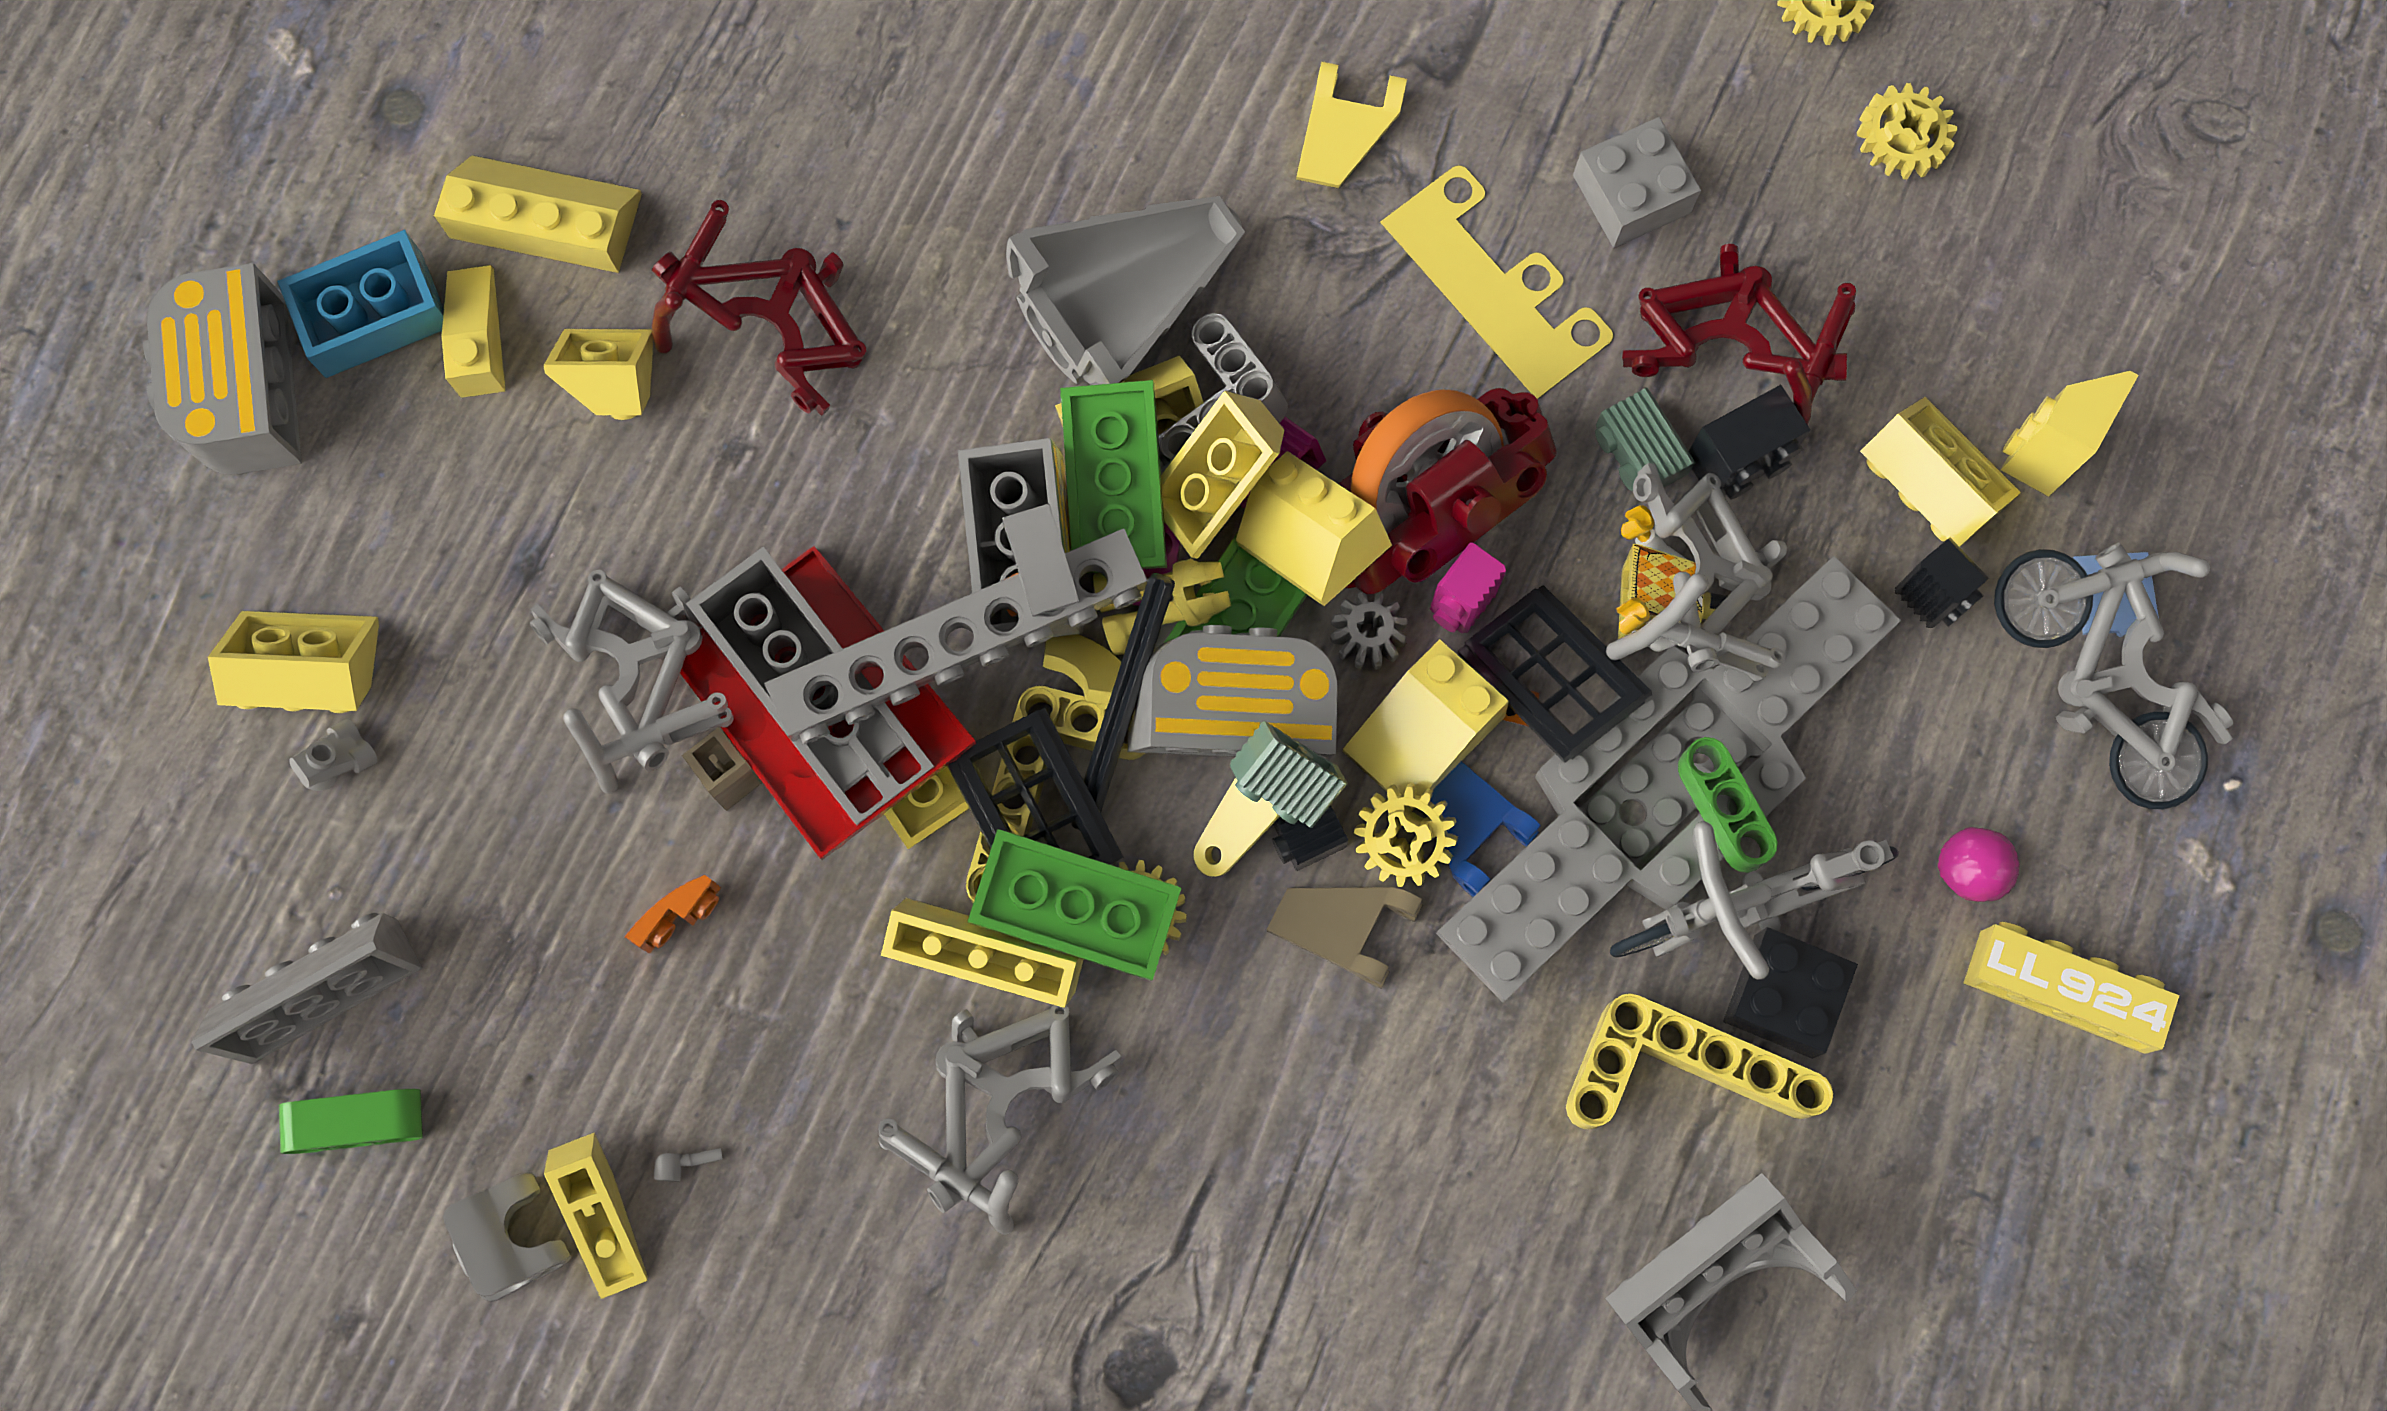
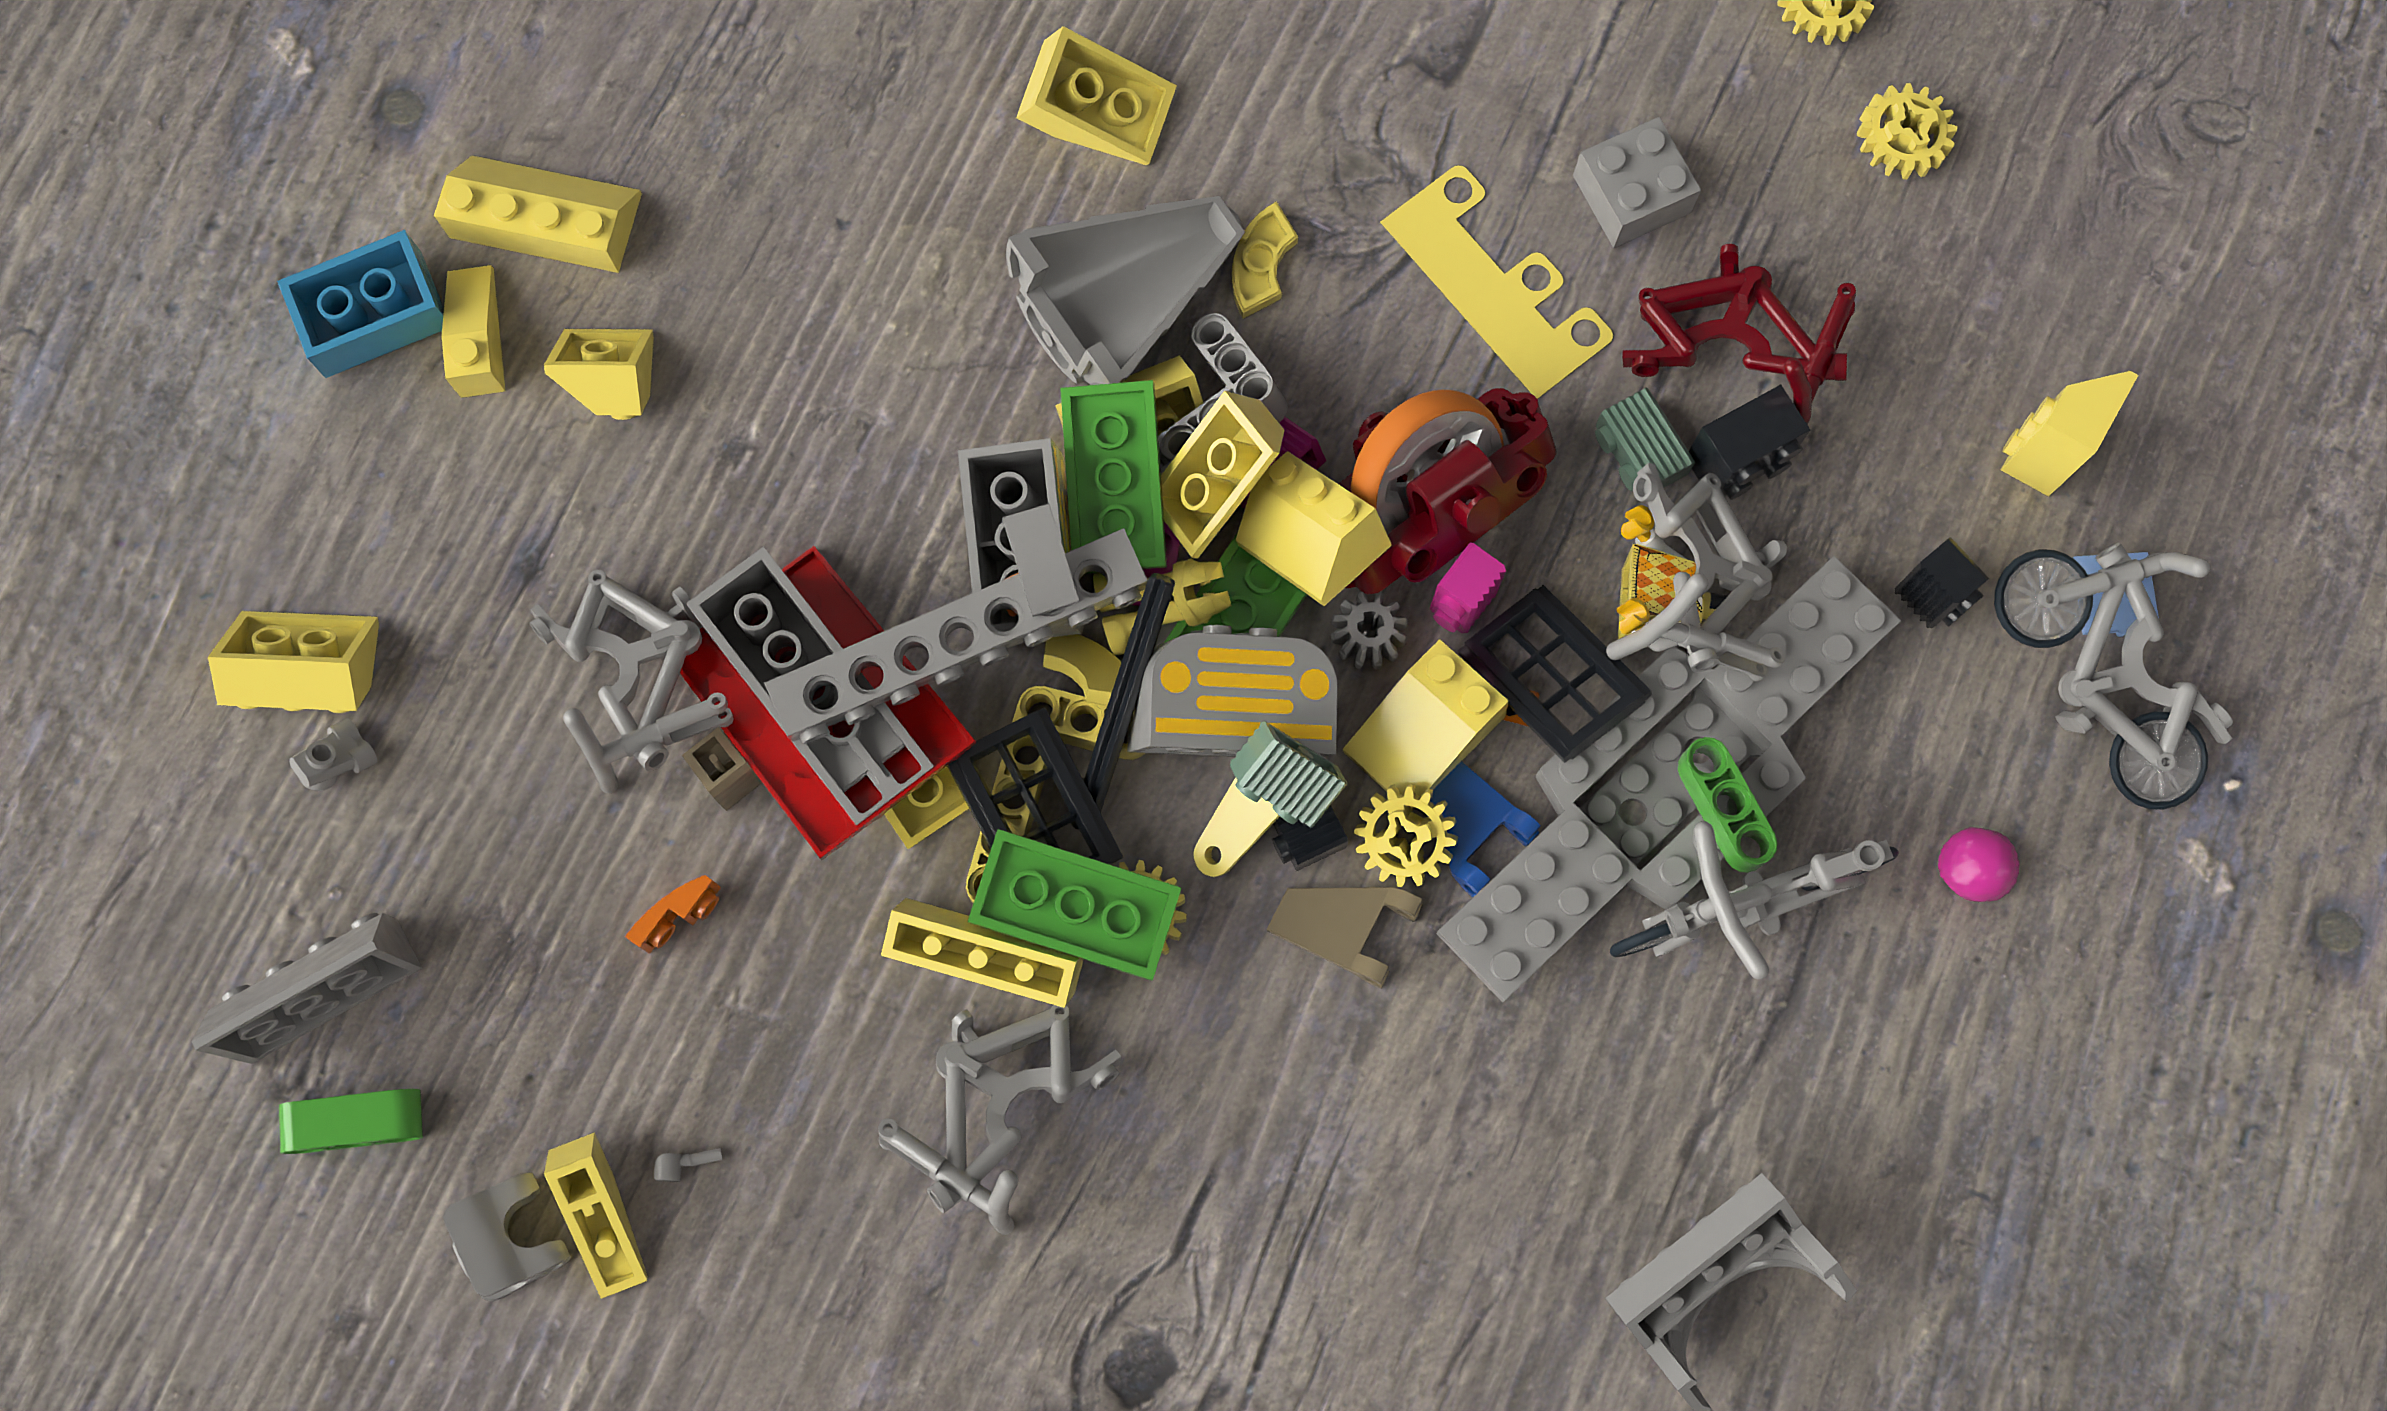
(224, 369): light grey brick -> none
(795, 273): dark red piece -> none
(1096, 98): none -> light yellow slope
(1257, 260): none -> light yellow tile
(1343, 130): light yellow flag -> none
(1689, 1057): light yellow beam -> none
(1797, 999): black brick -> none
(1939, 472): light yellow slope -> none
(2072, 988): light yellow brick -> none

